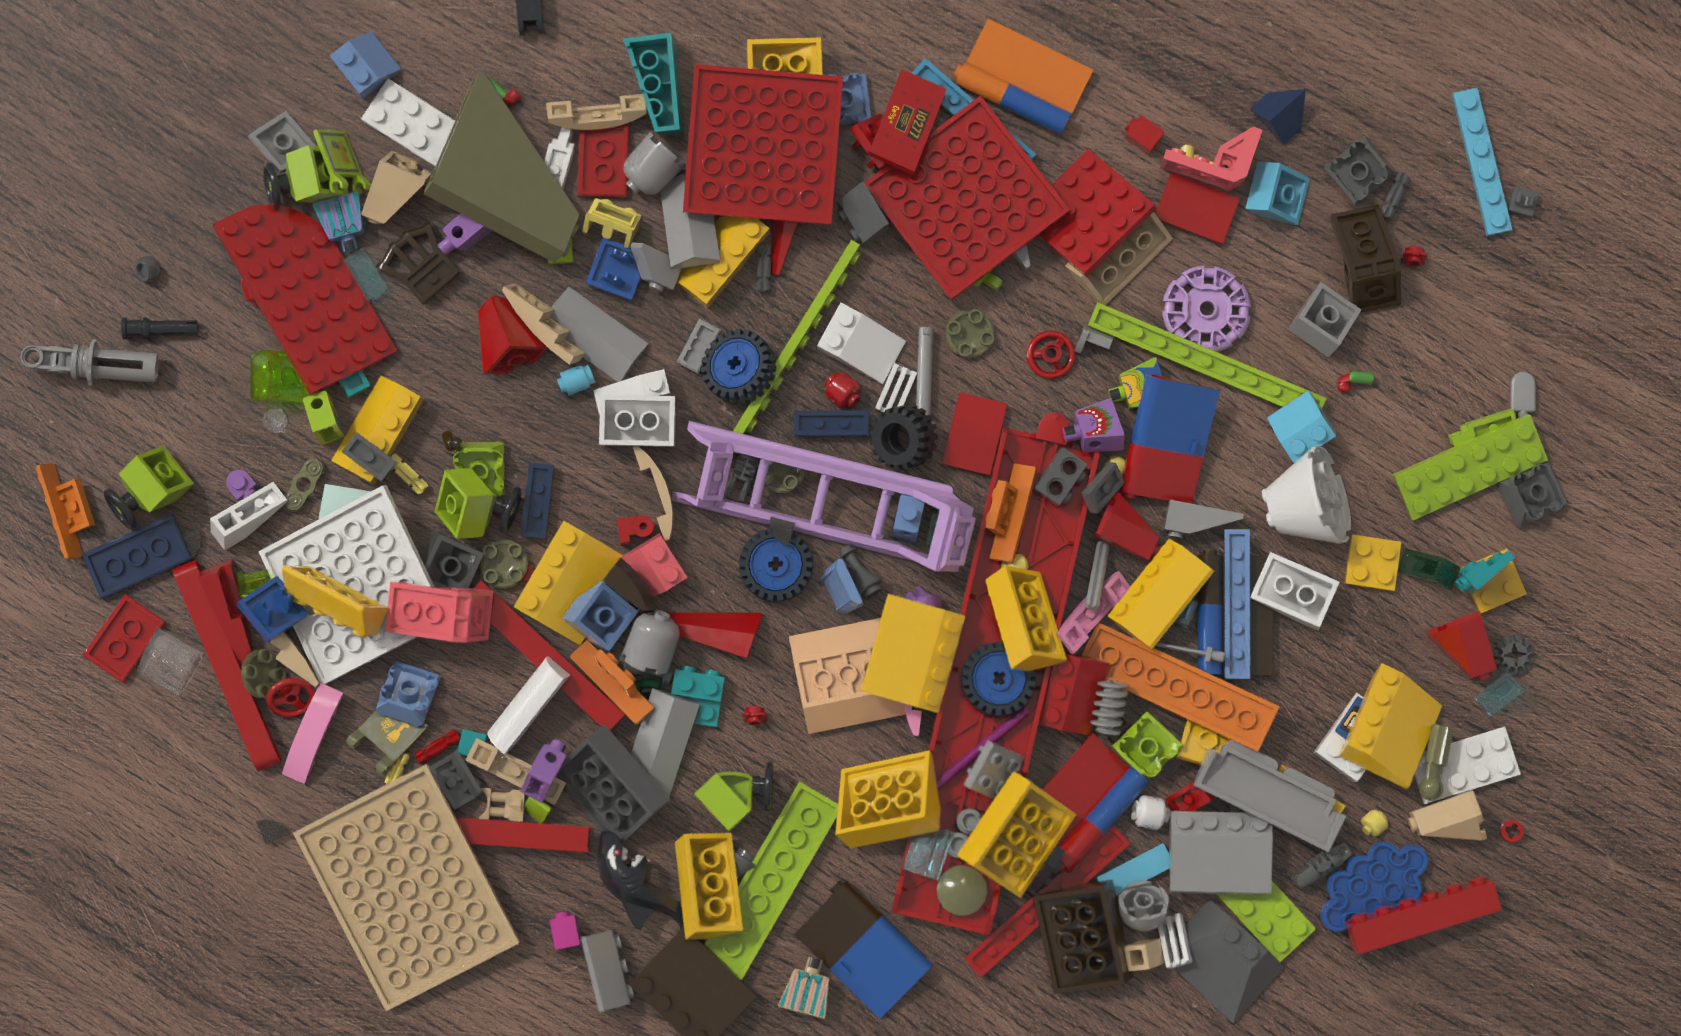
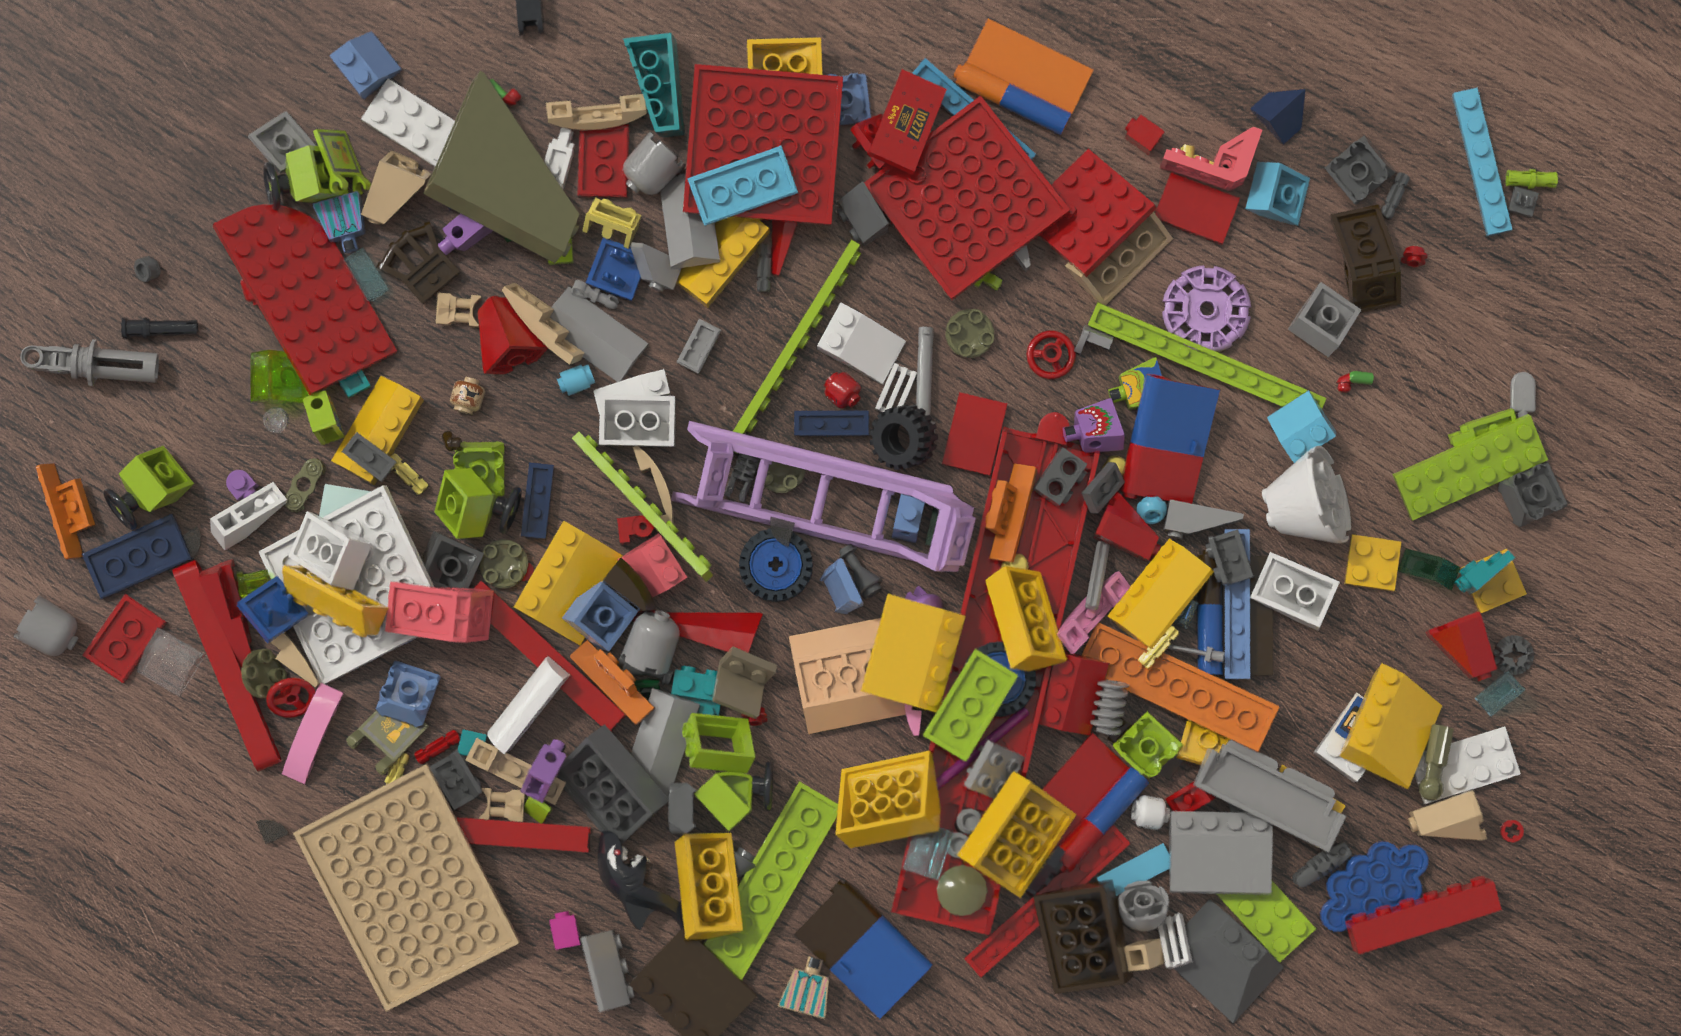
(47, 628): none -> light grey cylinder
(330, 551): none -> white slope
(447, 309): none -> tan piece
(467, 396): none -> tan head
(583, 290): none -> light grey piece
(650, 512): none -> lime plate
(681, 808): none -> dark grey slope
(719, 726): none -> lime window
(738, 366): wheel -> none
(742, 185): none -> medium azure tile
(742, 681): none -> dark tan bracket
(970, 705): none -> lime plate
(1147, 659): none -> light yellow axle
(1152, 509): none -> medium azure plate
(1230, 558): none -> dark grey bracket
(1374, 823): light yellow piece -> none
(1531, 179): none -> lime pin

